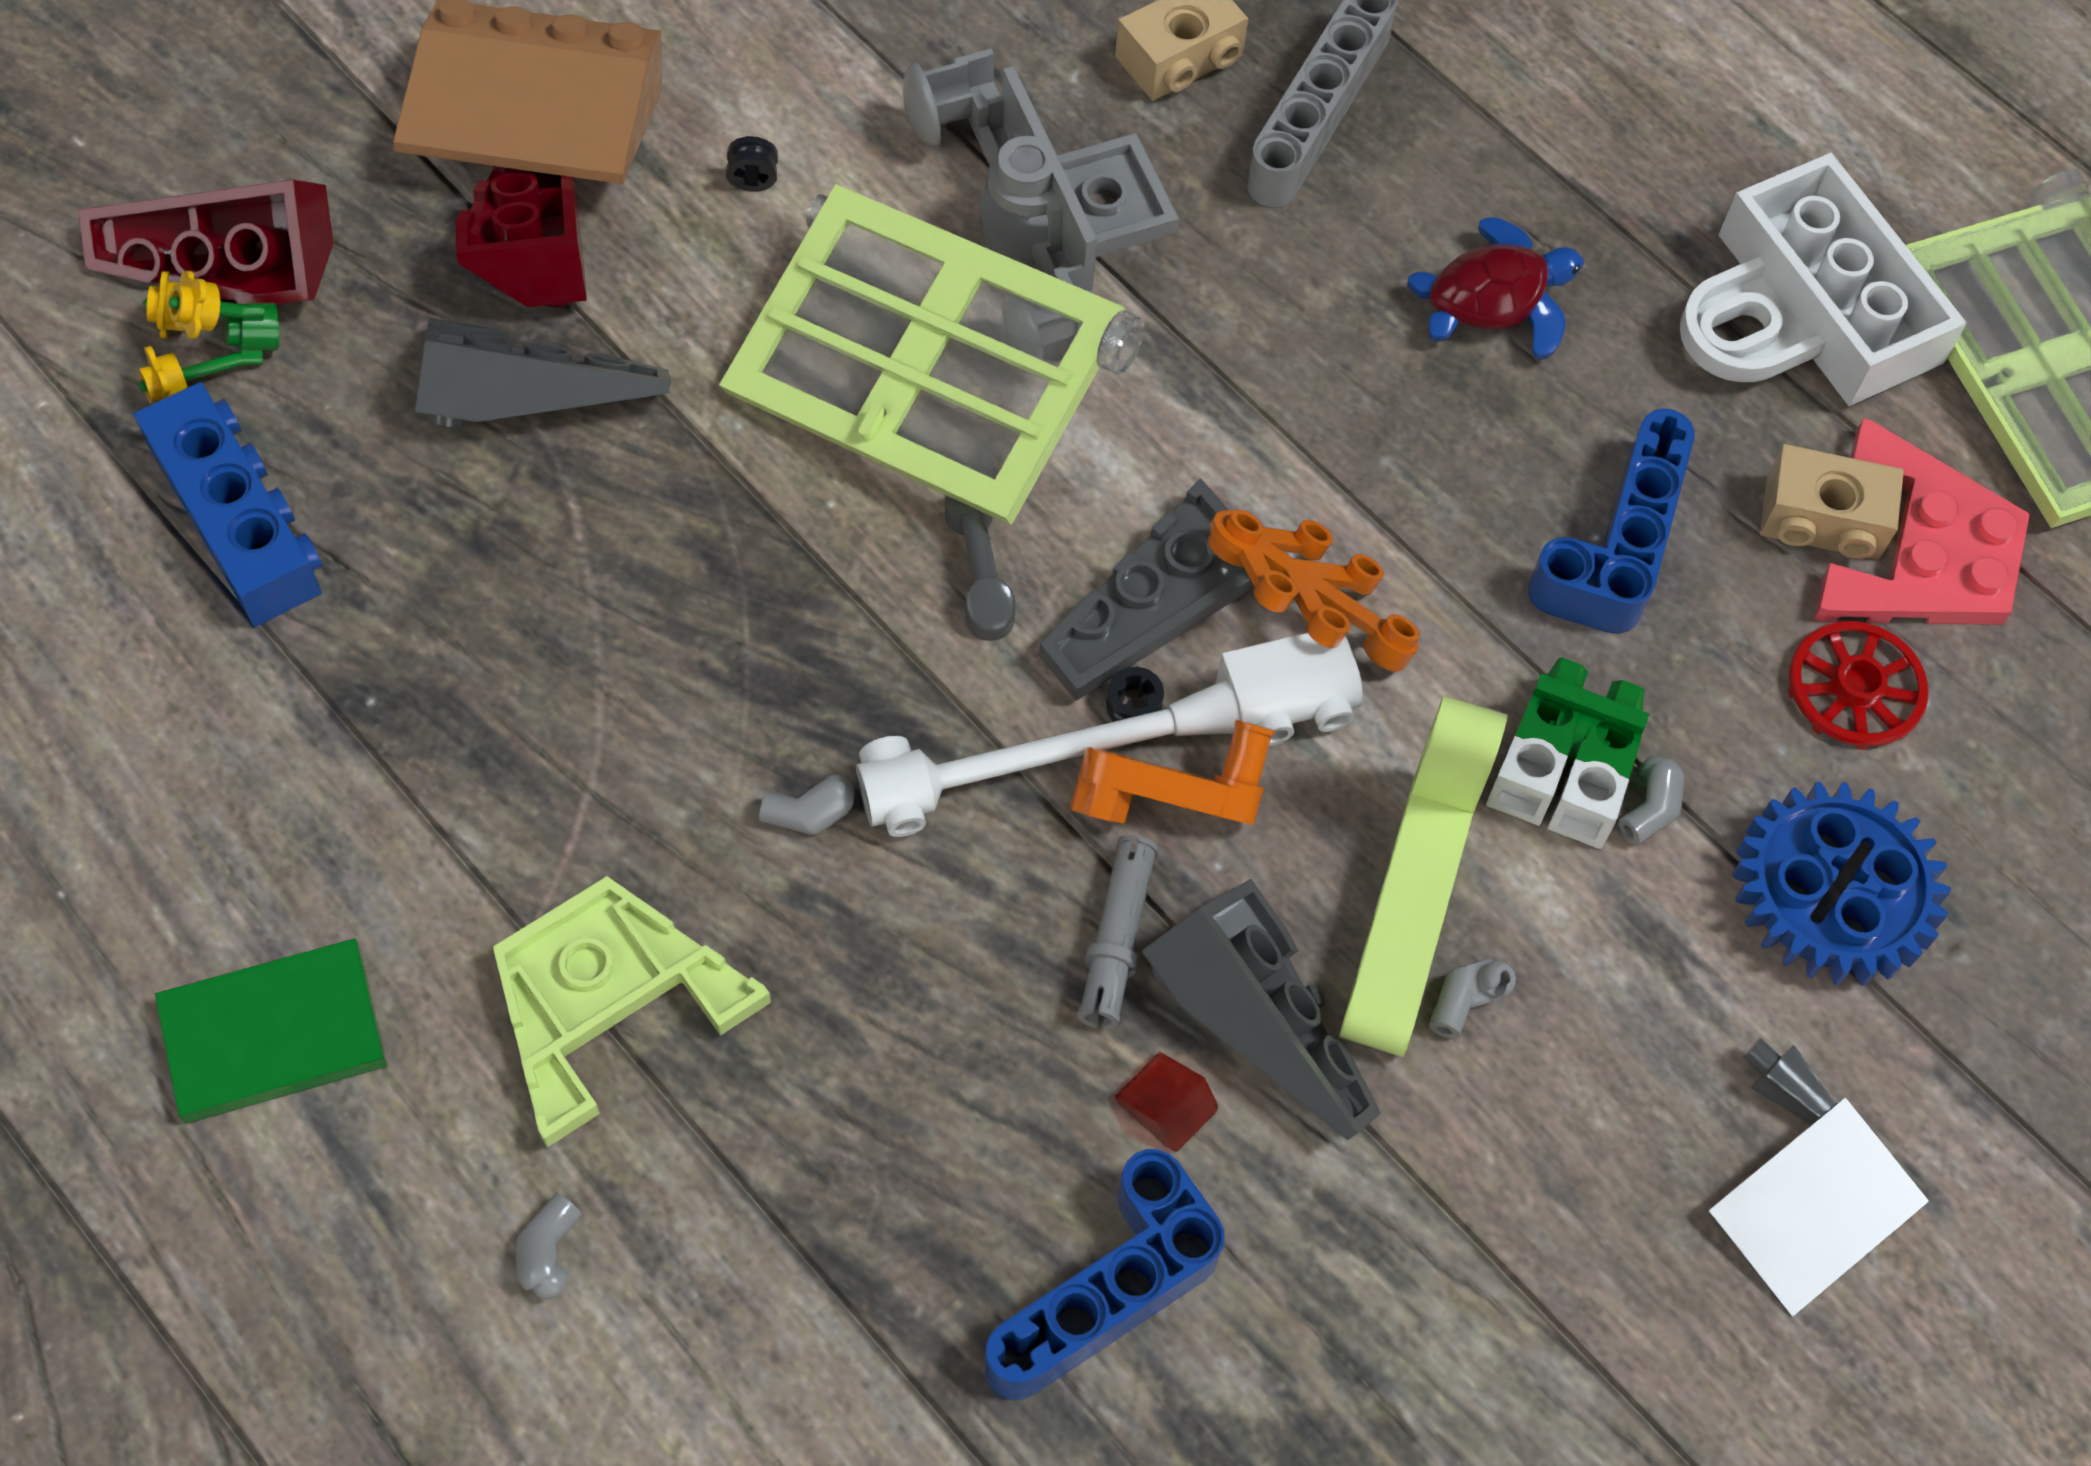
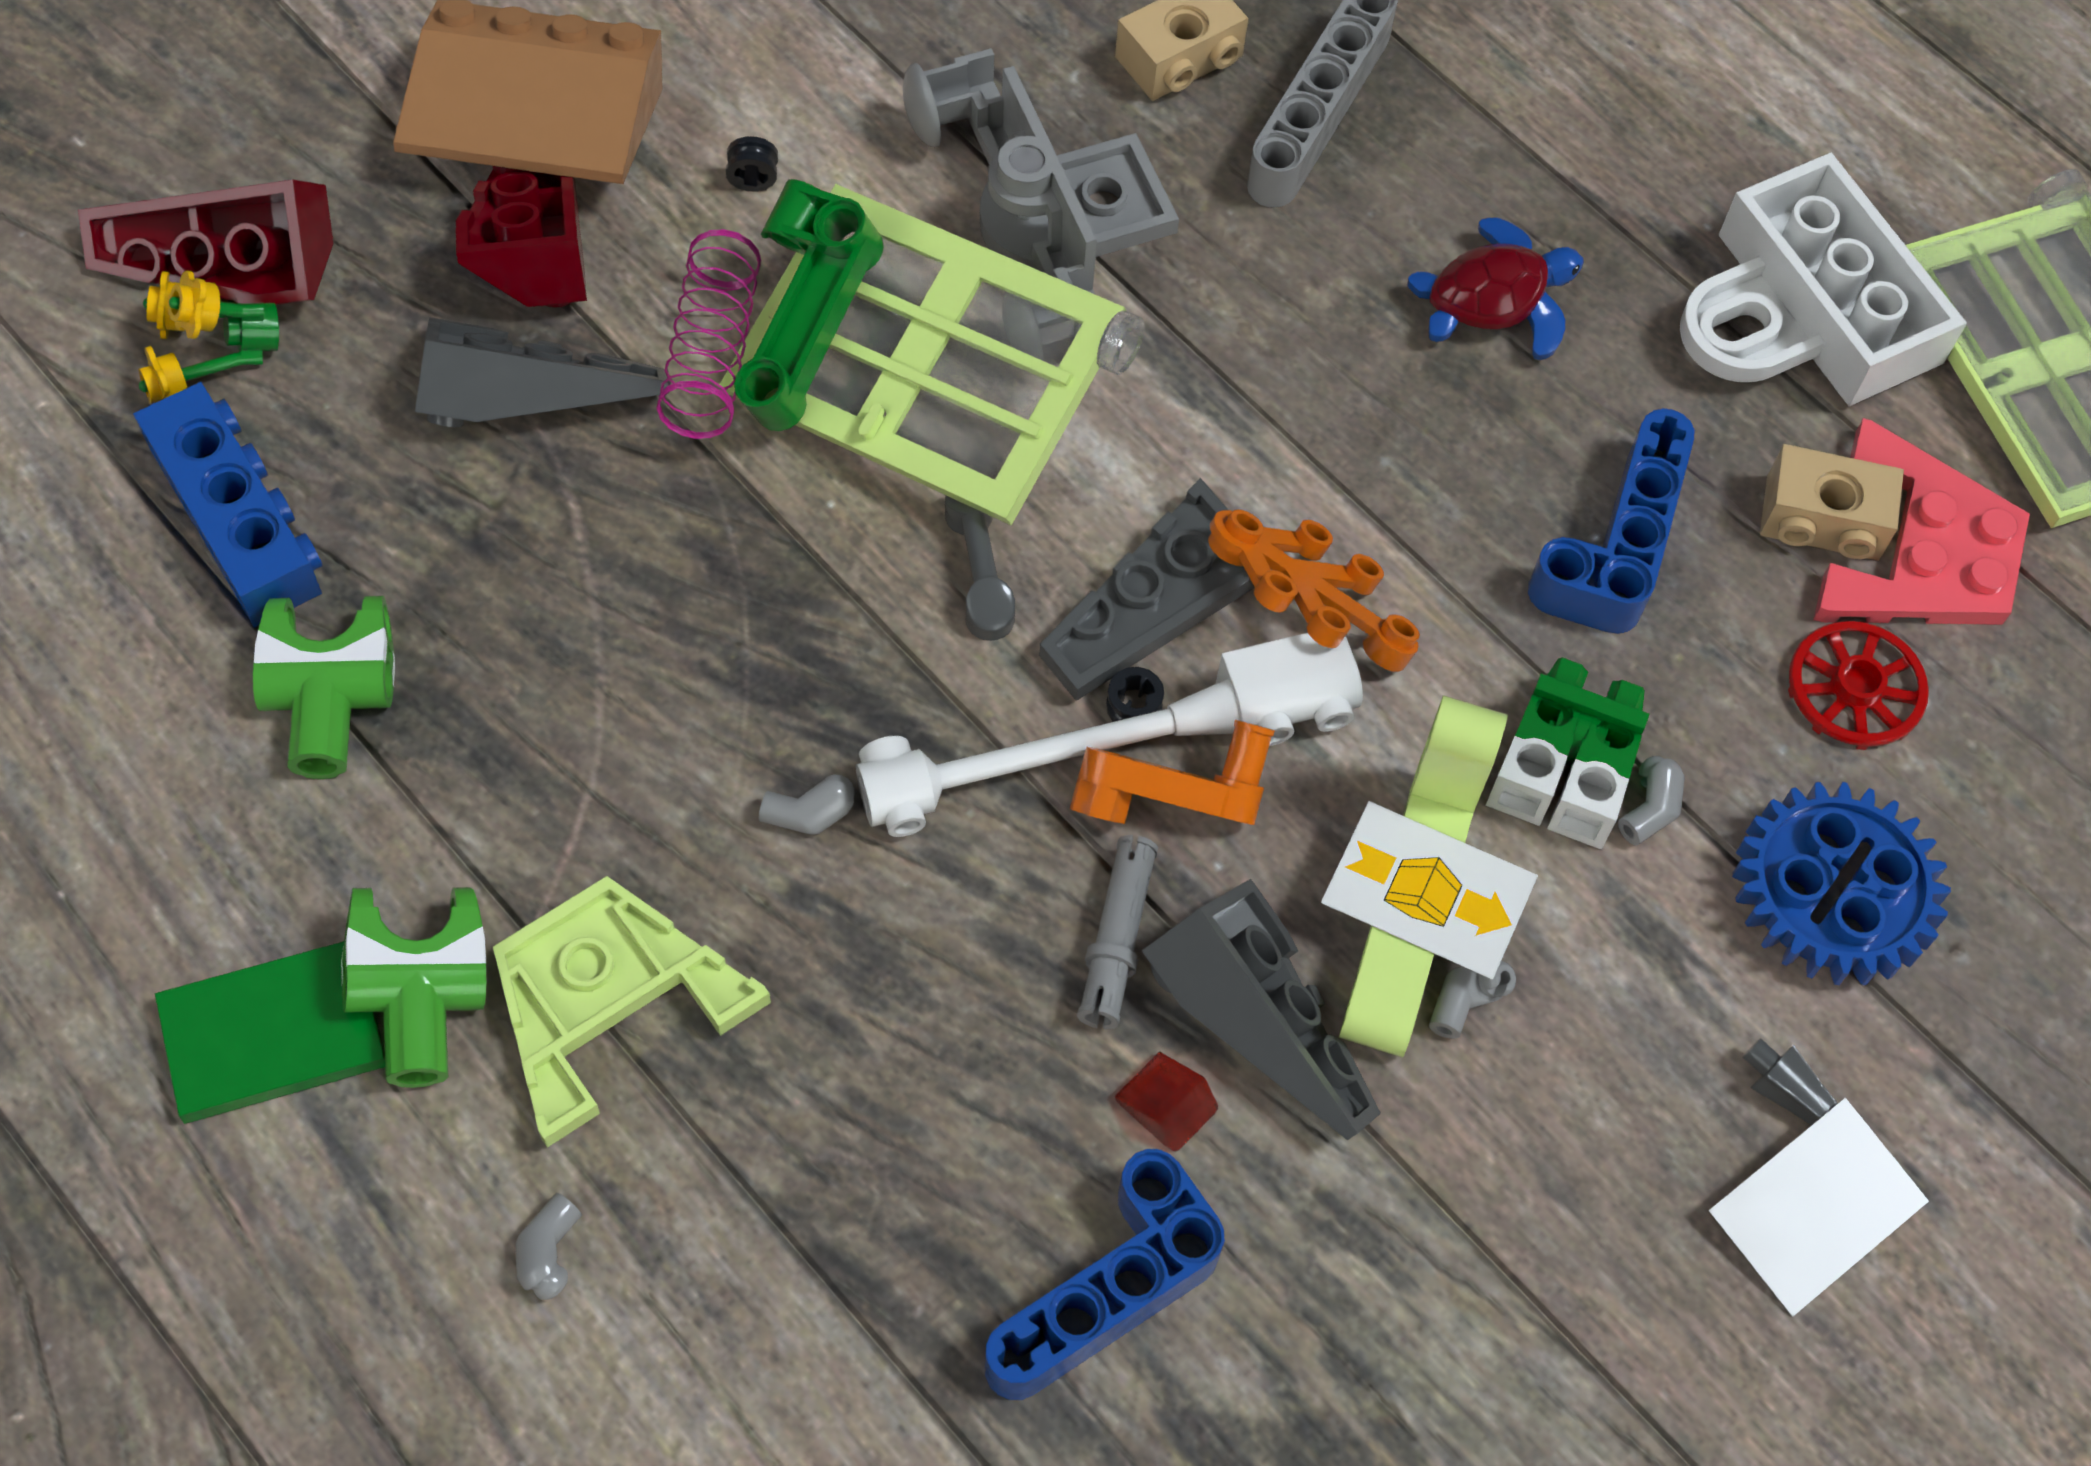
(322, 681): none -> bright green connector
(414, 982): none -> bright green connector
(713, 390): none -> dark pink piece
(815, 301): none -> green piece
(1430, 889): none -> white sticker

